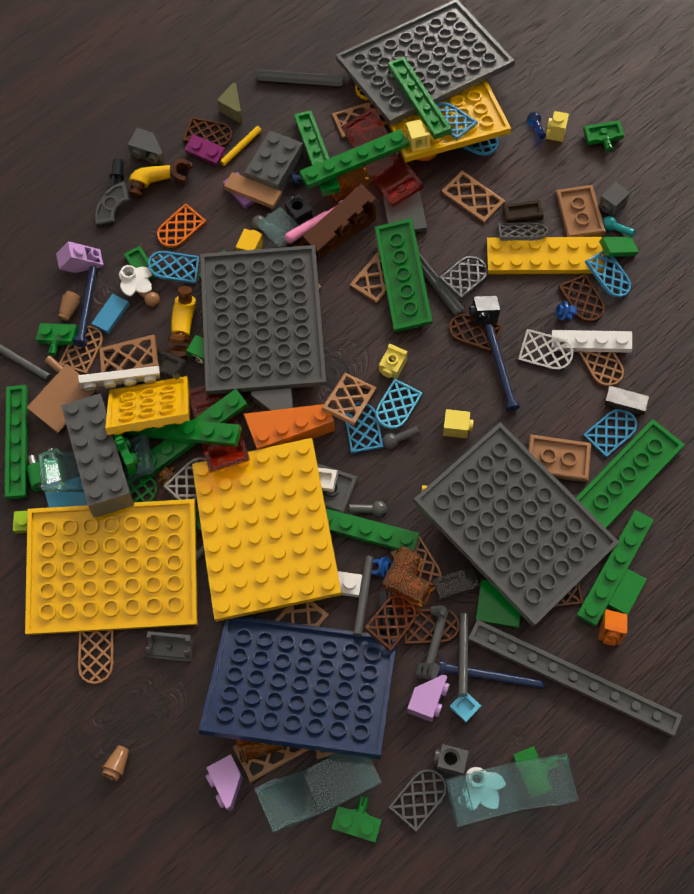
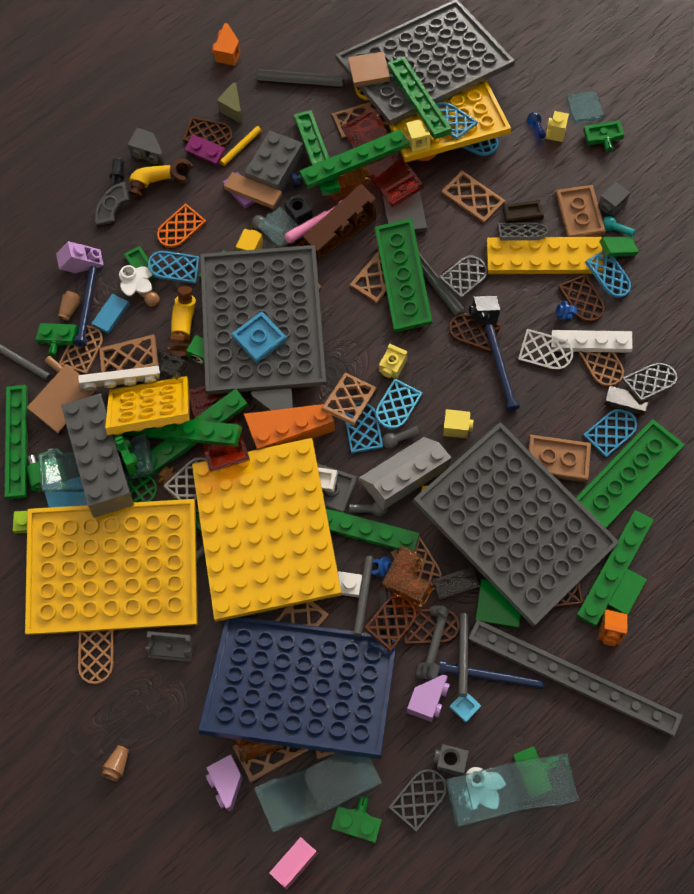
(227, 47): none -> orange slope
(259, 337): none -> dark azure tile
(293, 863): none -> bright pink panel
(369, 69): none -> medium nougat tile
(405, 471): none -> light grey slope
(585, 106): none -> clear light blue piece
(626, 380): none -> window

